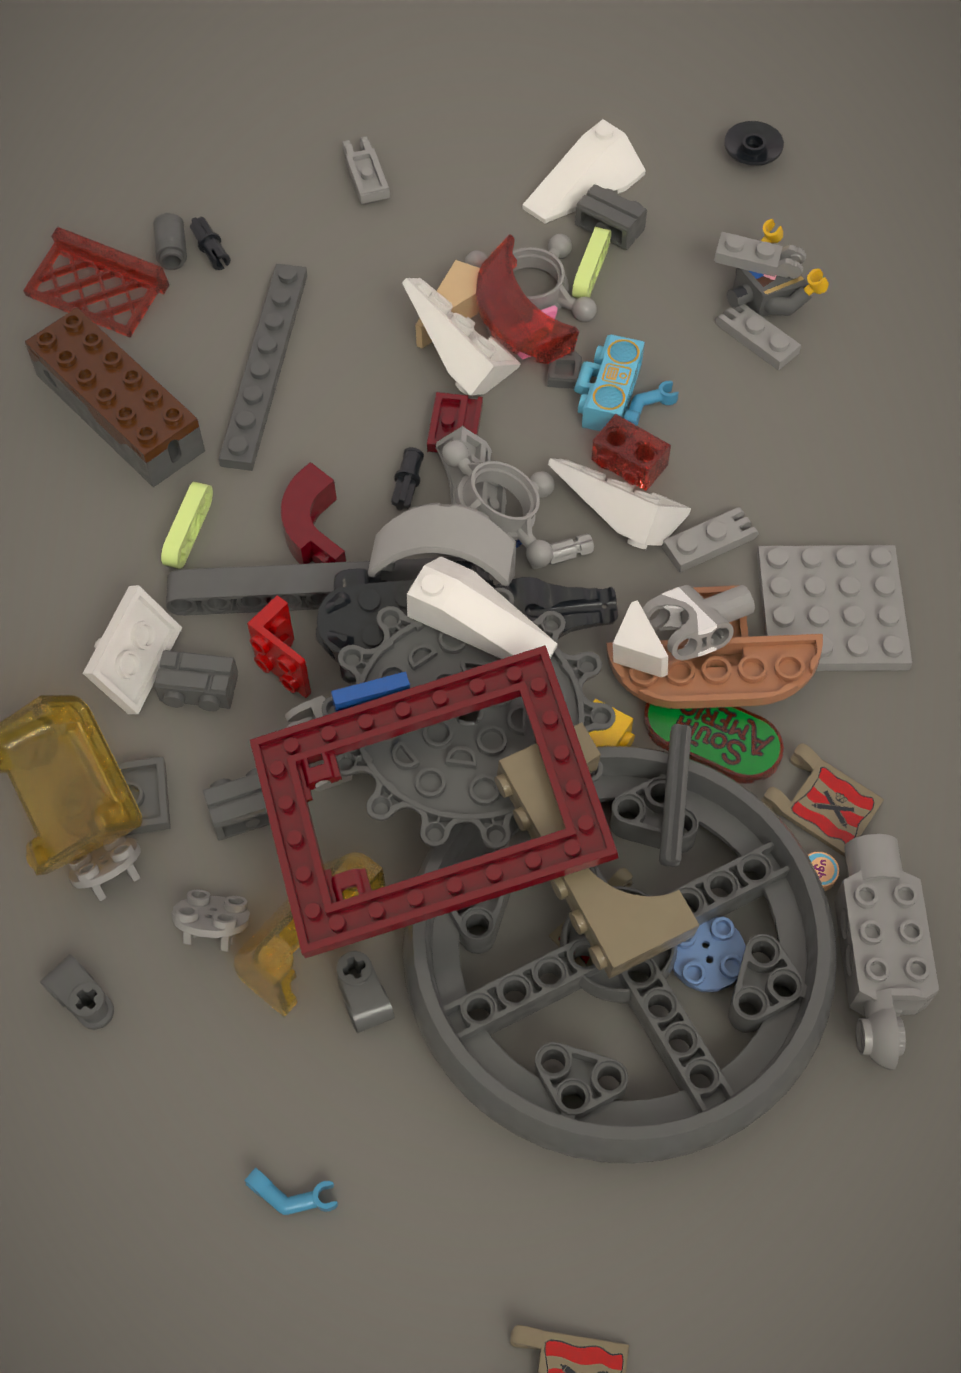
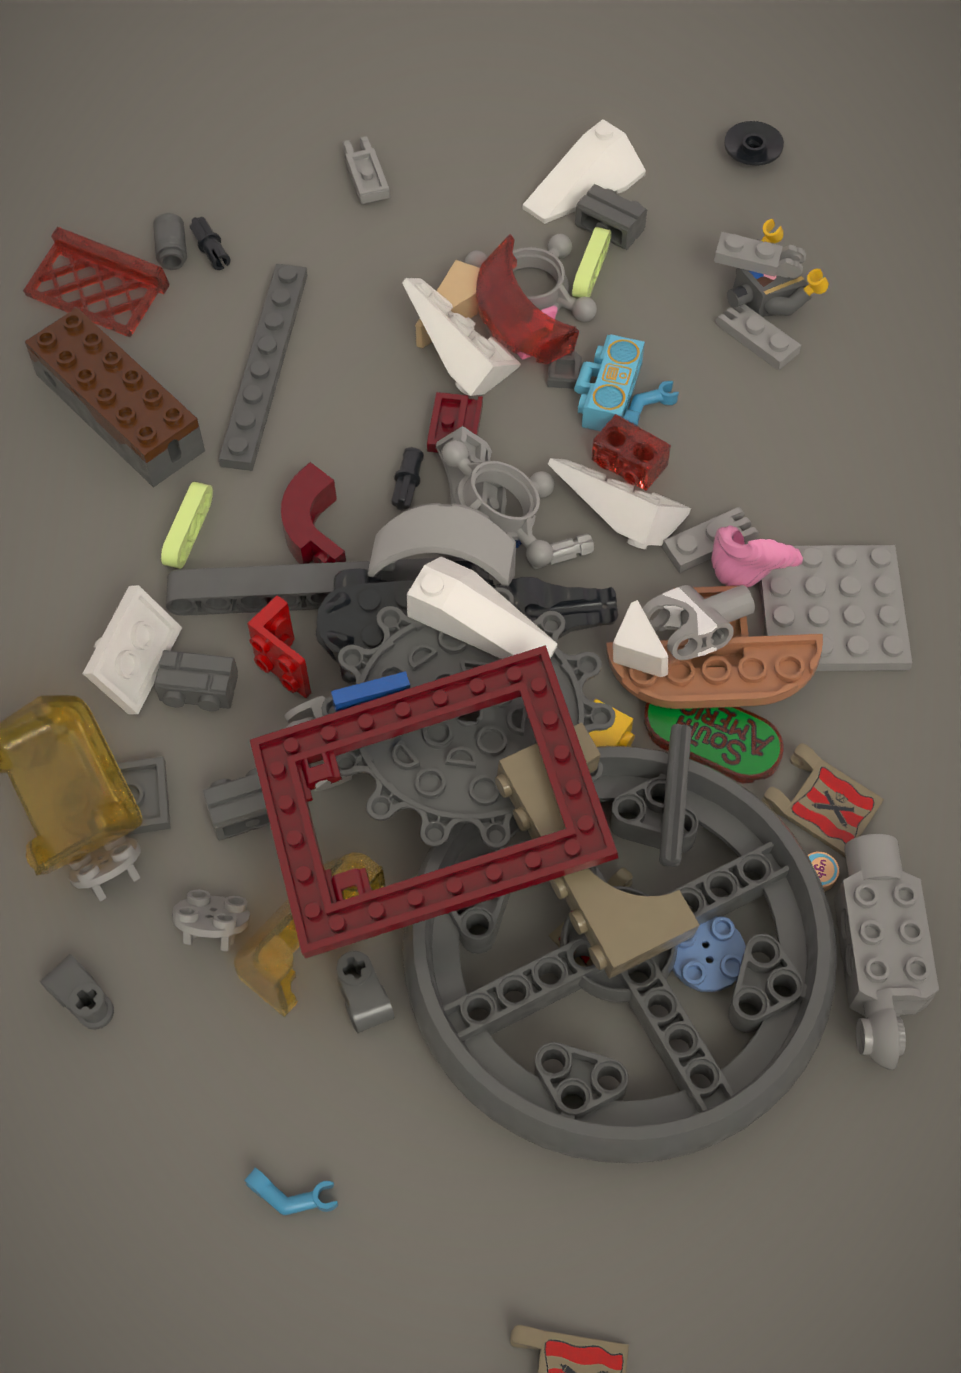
(749, 563): none -> bright pink piece

